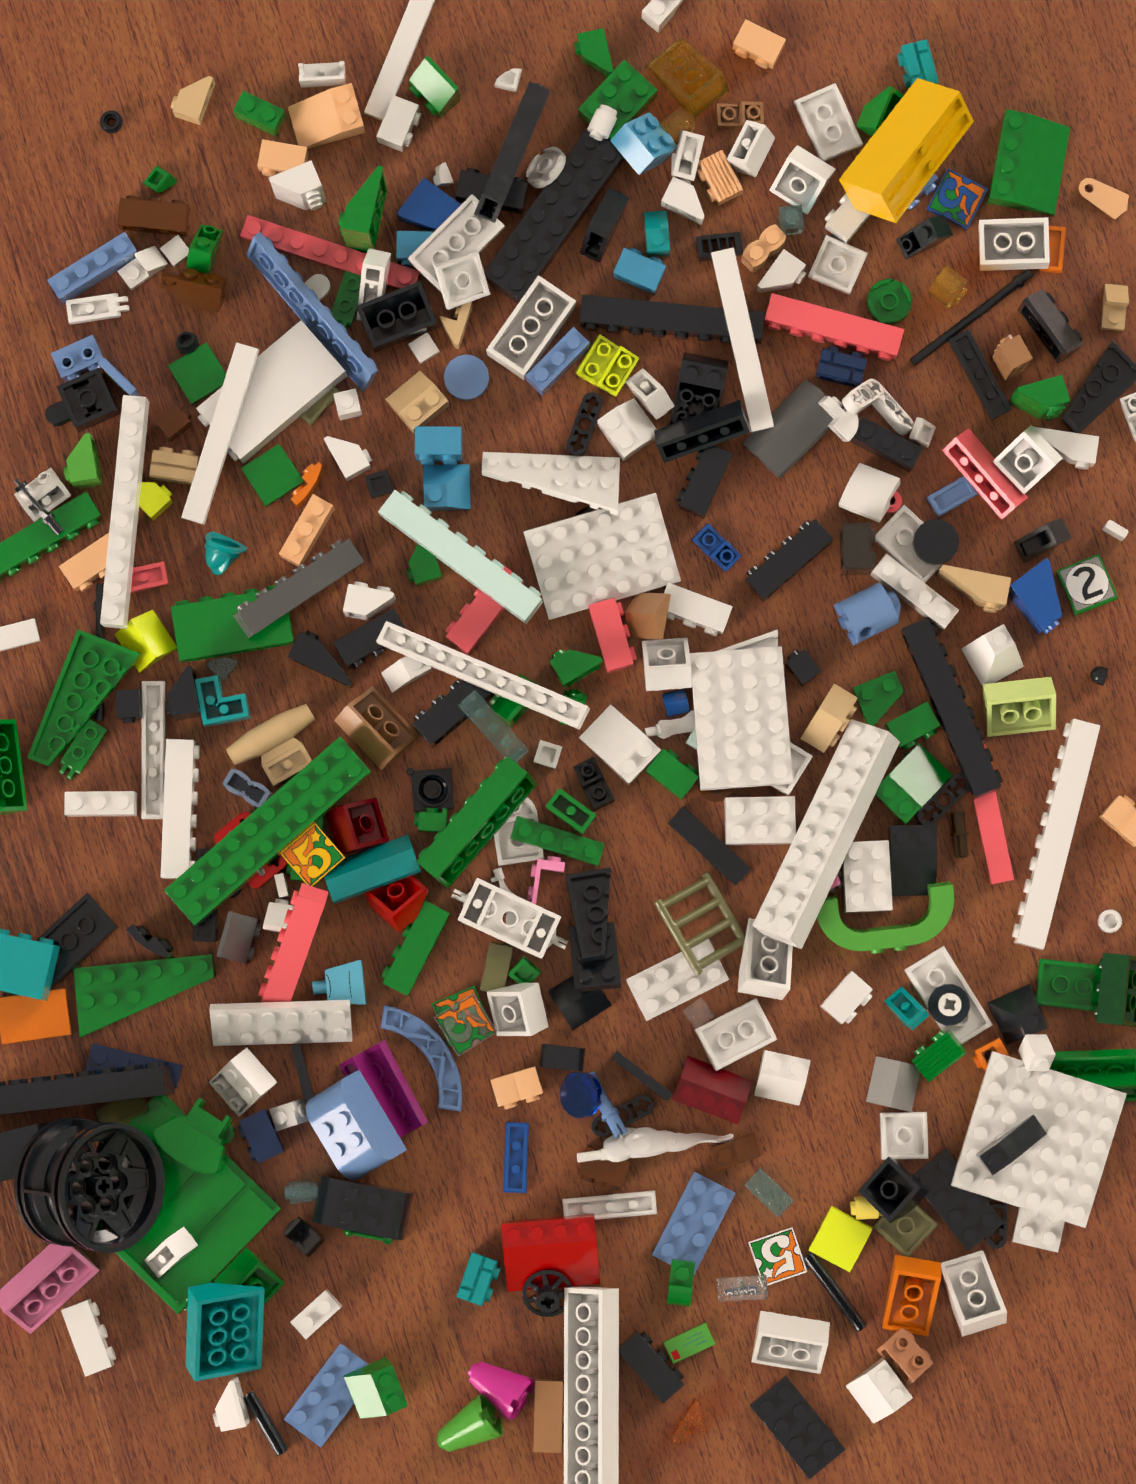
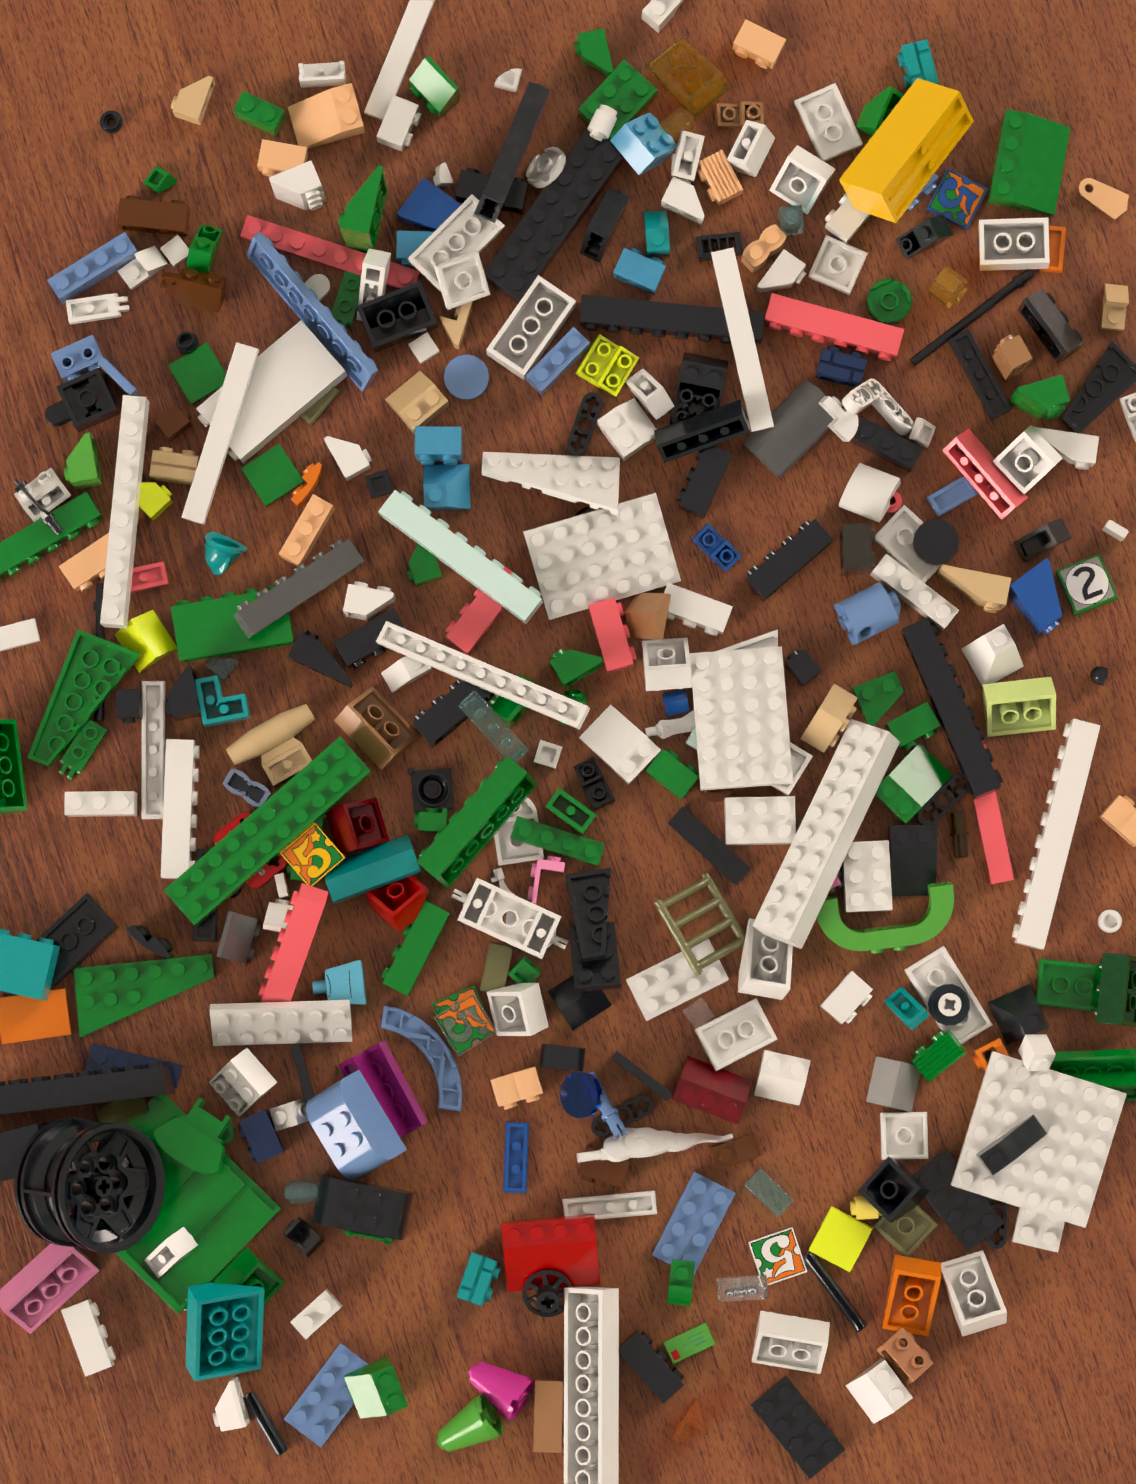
(347, 404): white brick -> none

